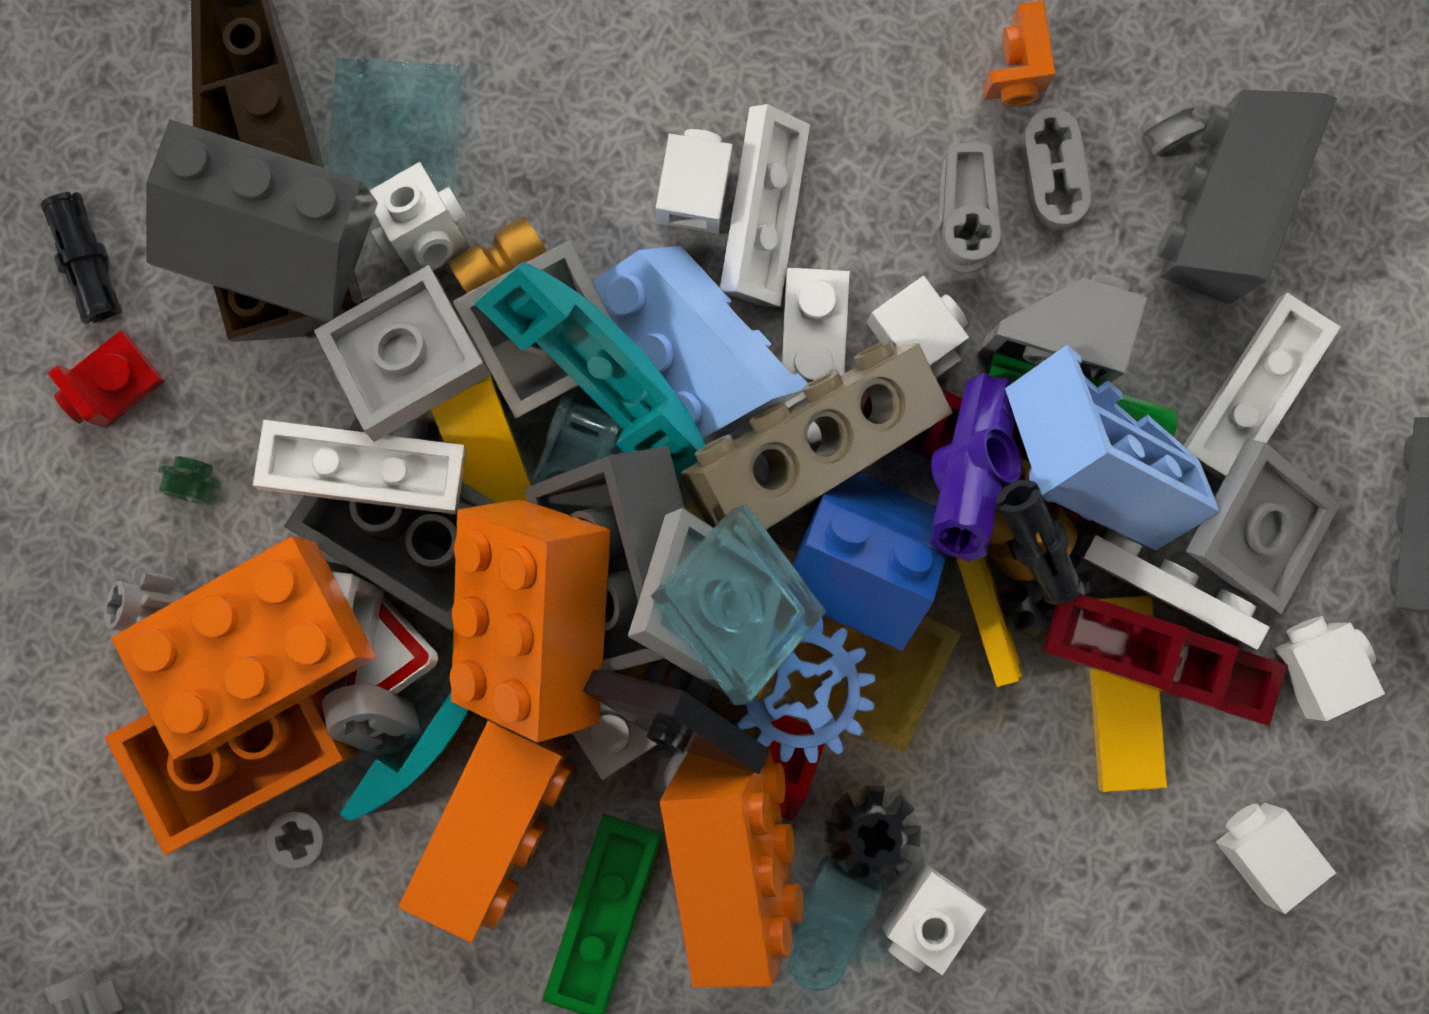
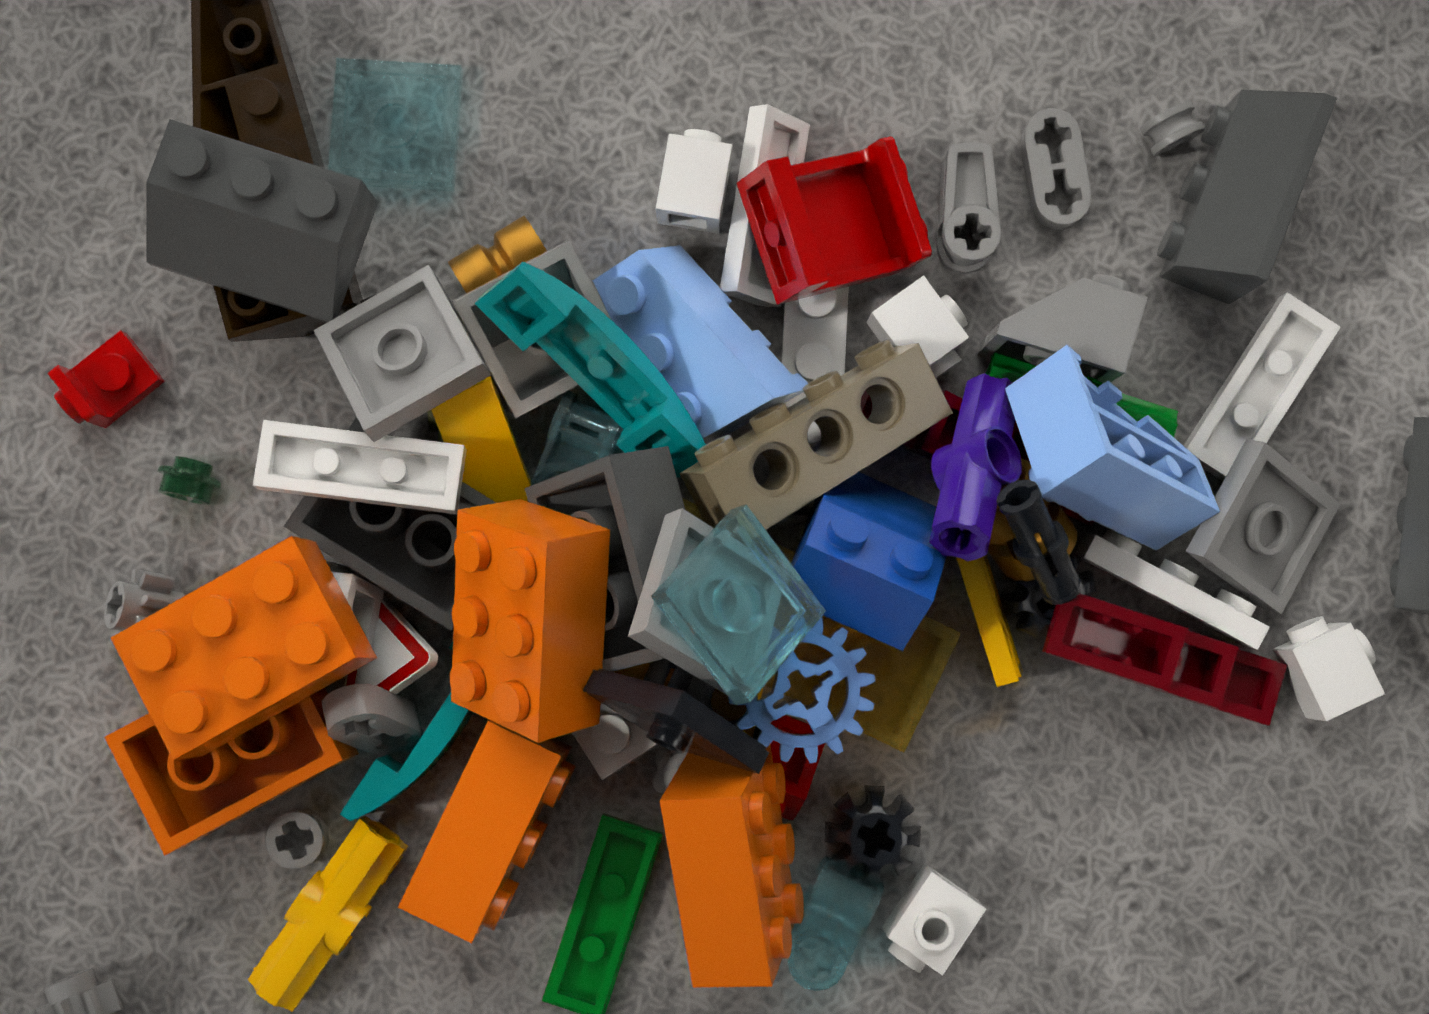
(81, 257): black pin -> none
(327, 913): none -> yellow piece
(418, 221): white brick -> none
(834, 220): none -> red panel
(1030, 49): orange bracket -> none
(1127, 725): yellow tile -> none
(1274, 855): white brick -> none

